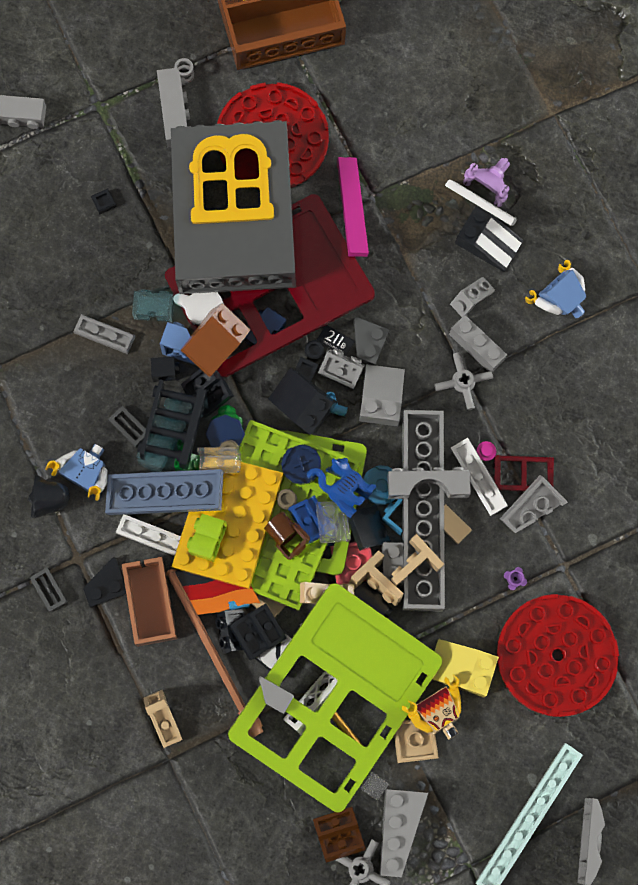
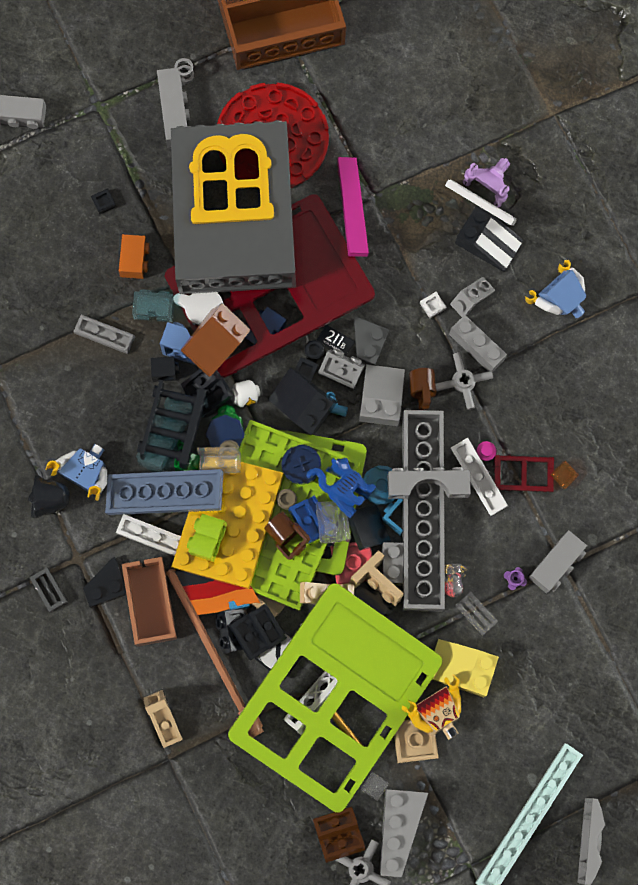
(117, 415): dark grey tile -> none
(133, 256): none -> orange brick
(245, 393): none -> white head
(275, 695): light grey tile -> none
(415, 560): tan bracket -> none
(423, 386): none -> reddish brown piece
(433, 305): none -> white tile
(453, 579): none -> clear animal
(455, 526): tan tile -> none
(465, 600): none -> clear tile
(535, 502): light grey wing -> none
(558, 562): none -> light grey brick
(564, 474): none -> clear orange tile
(587, 650): red plate -> none

